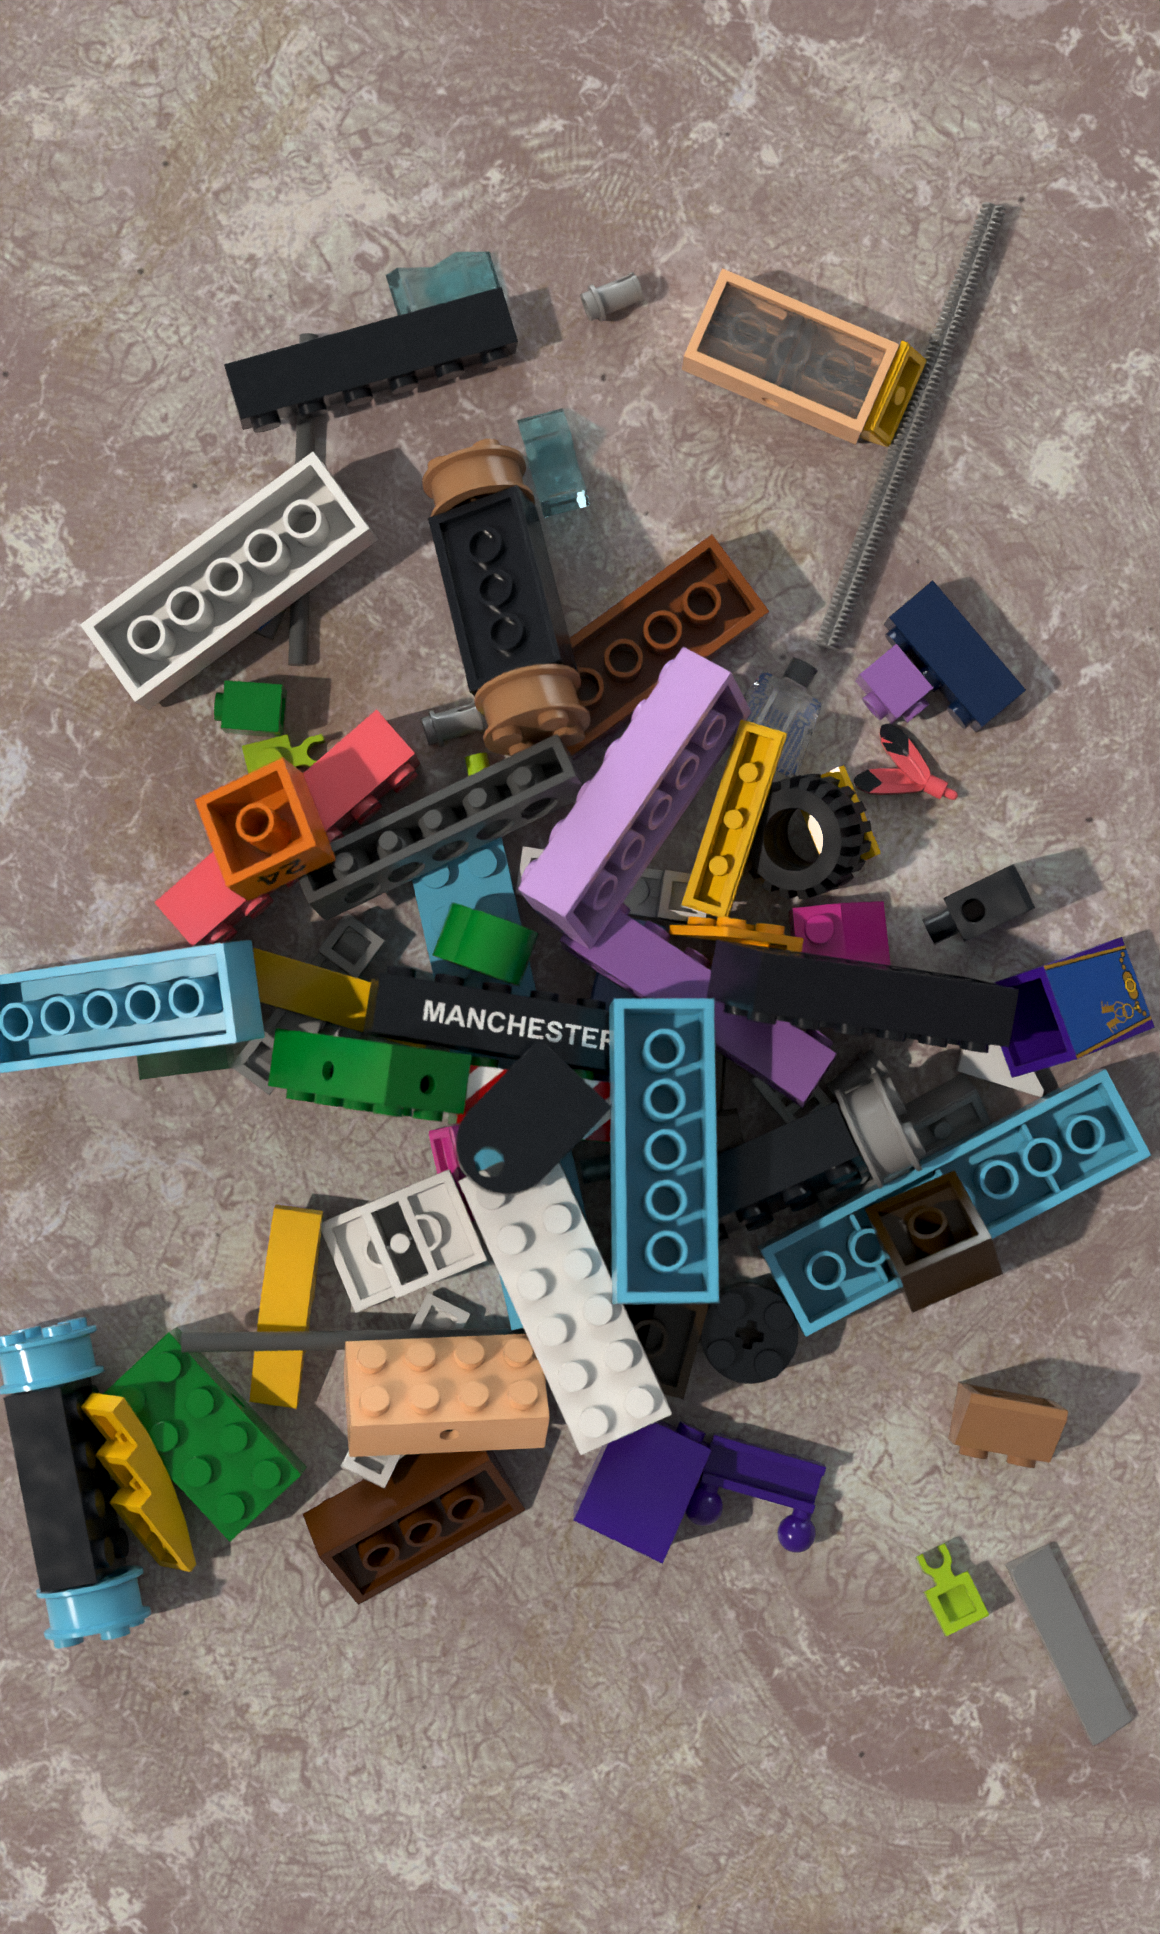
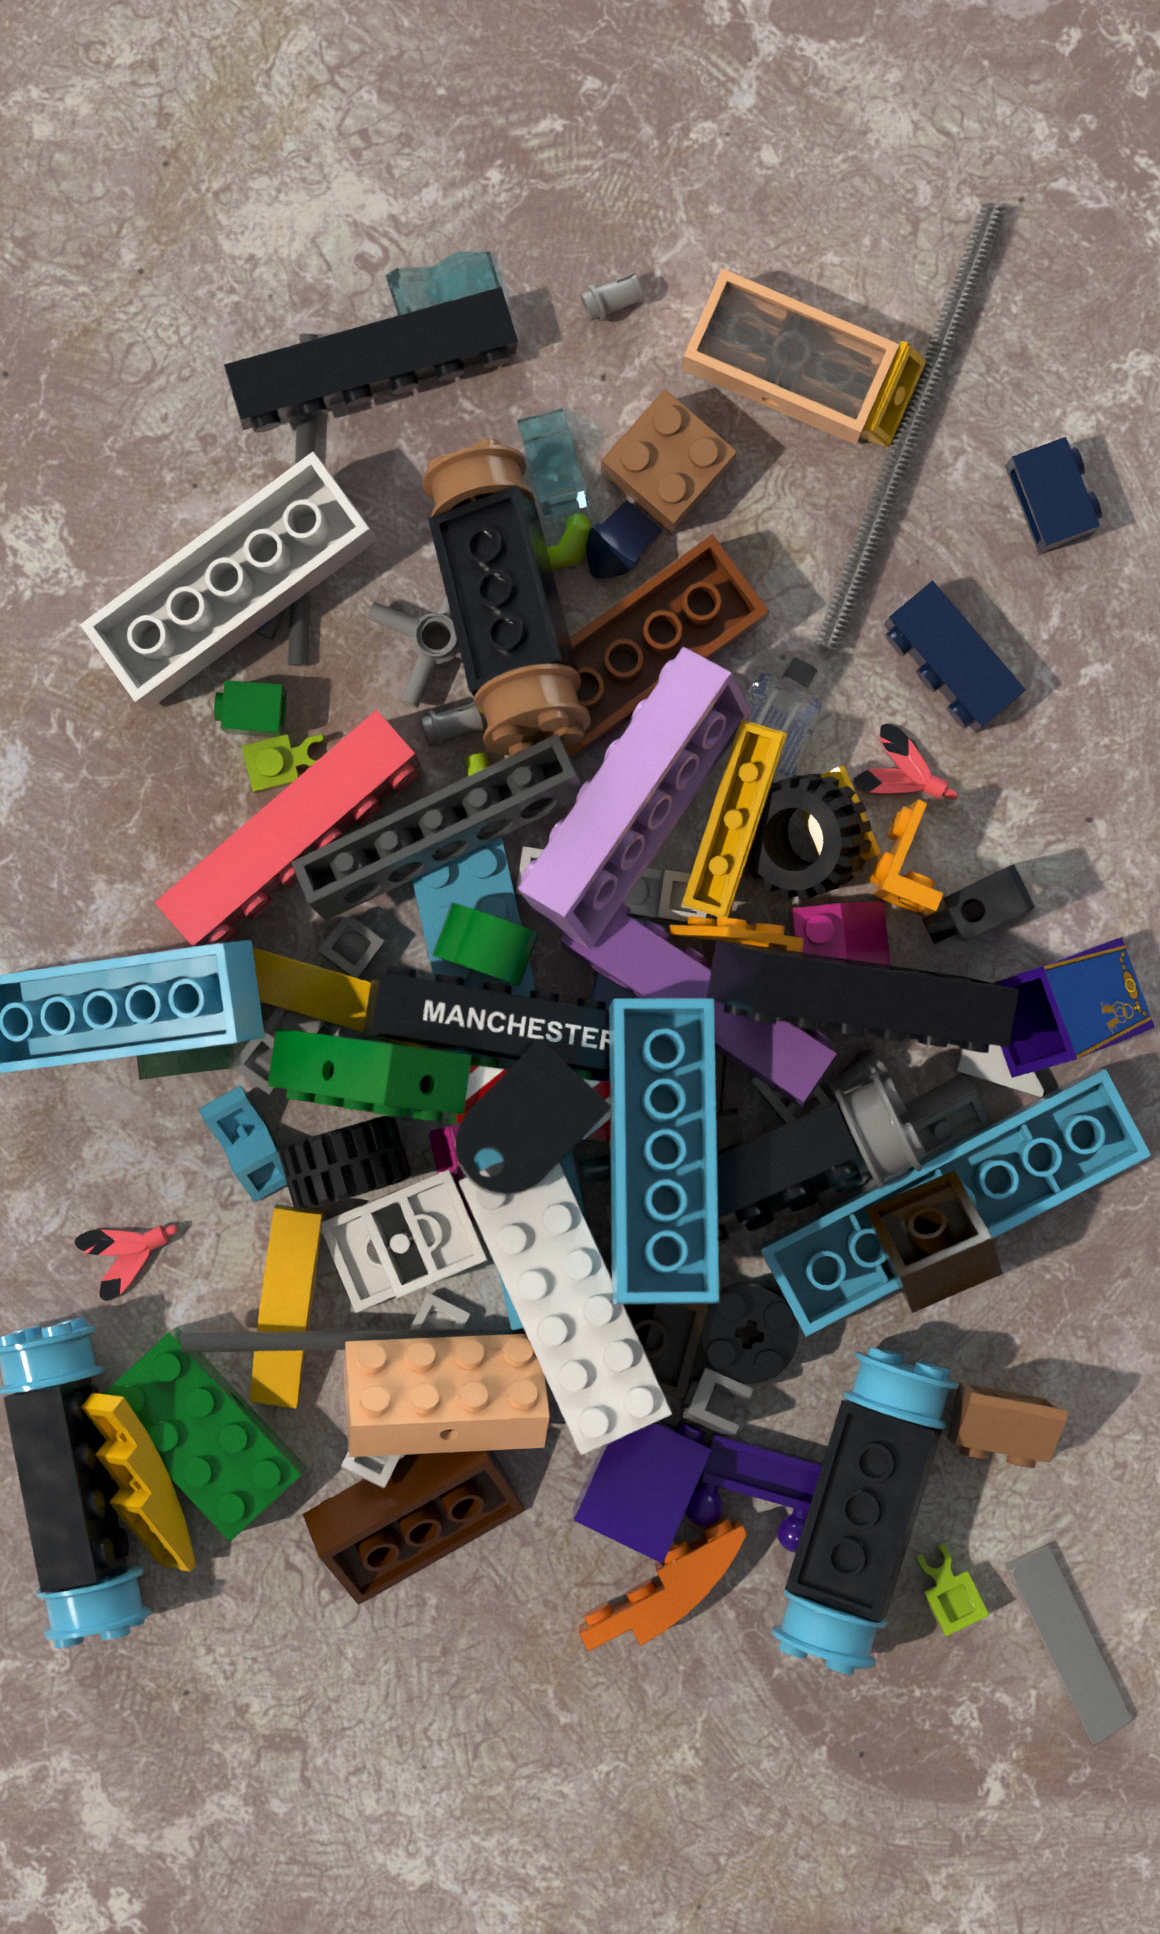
(133, 1251): none -> coral piece
(246, 1142): none -> medium azure slope
(264, 829): orange brick -> none
(344, 1162): none -> black tyre
(416, 631): none -> light grey bar
(573, 543): none -> lime arm
(620, 541): none -> dark blue tile
(668, 461): none -> medium nougat brick
(685, 1581): none -> orange slope
(710, 1400): none -> light grey window
(863, 1510): none -> black brick
(894, 687): medium lavender brick -> none
(907, 891): none -> light orange bracket
(1054, 494): none -> dark blue brick

